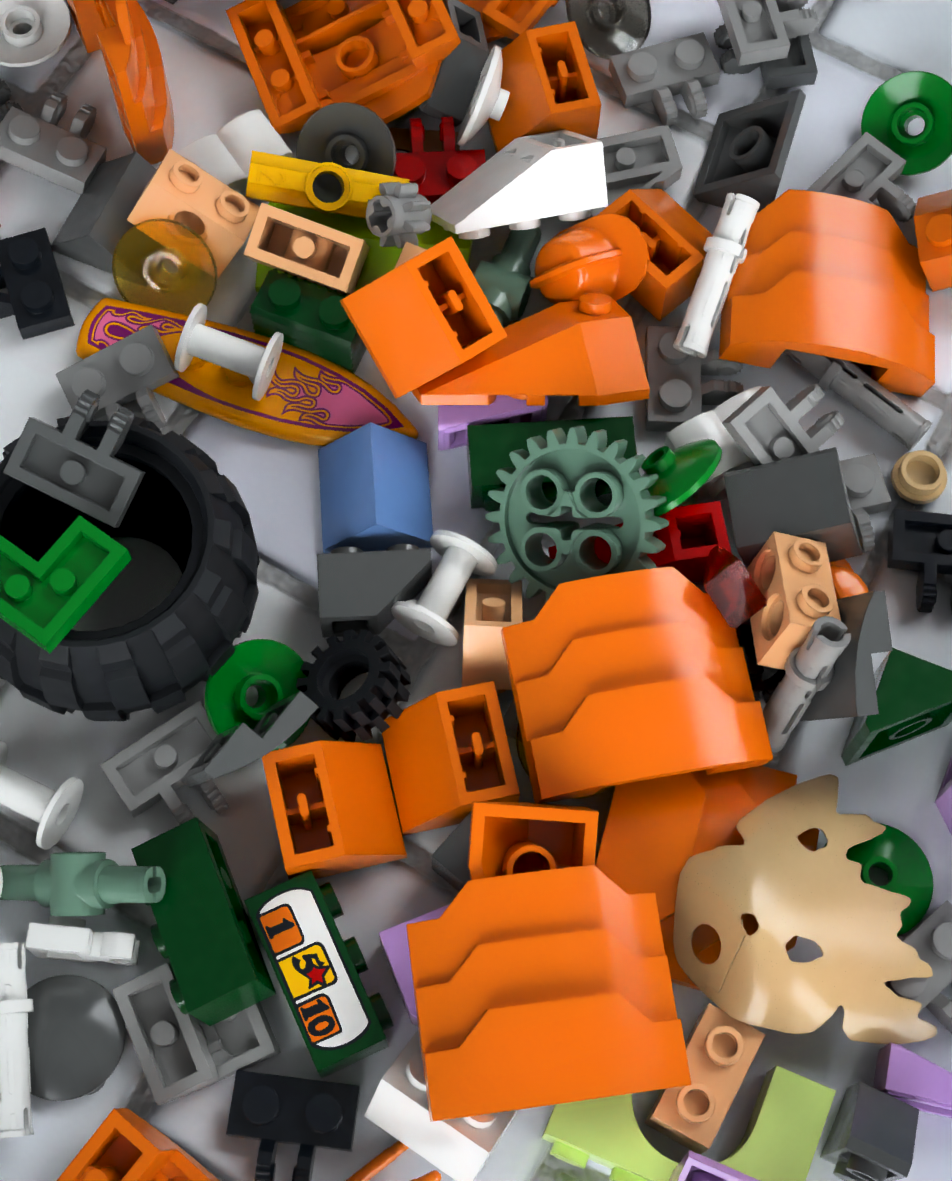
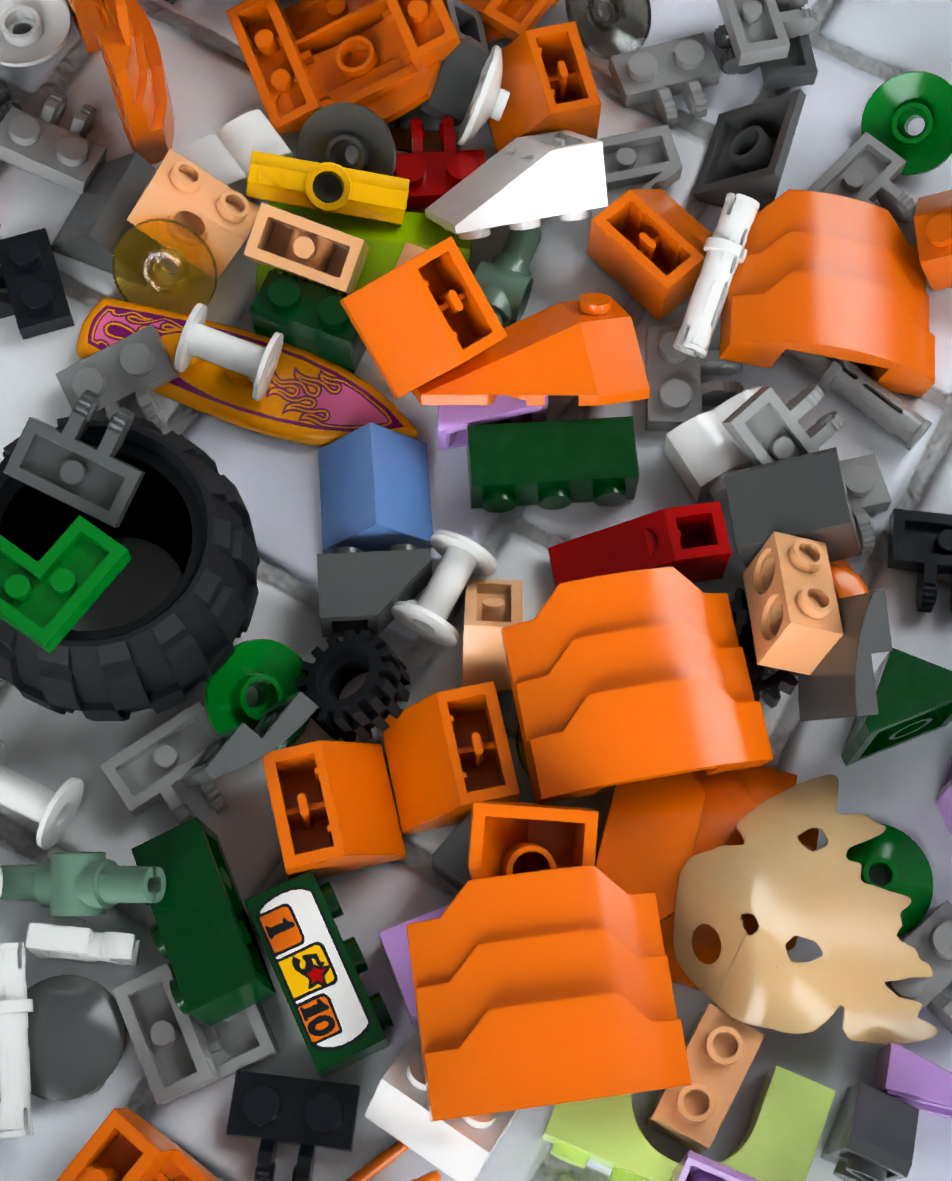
(398, 214): light grey gear -> none
(574, 468): sand green gear -> none
(592, 257): orange piece -> none
(681, 471): green dish -> none
(731, 587): clear red slope -> none
(807, 672): light grey pin -> none
(919, 477): tan plate -> none

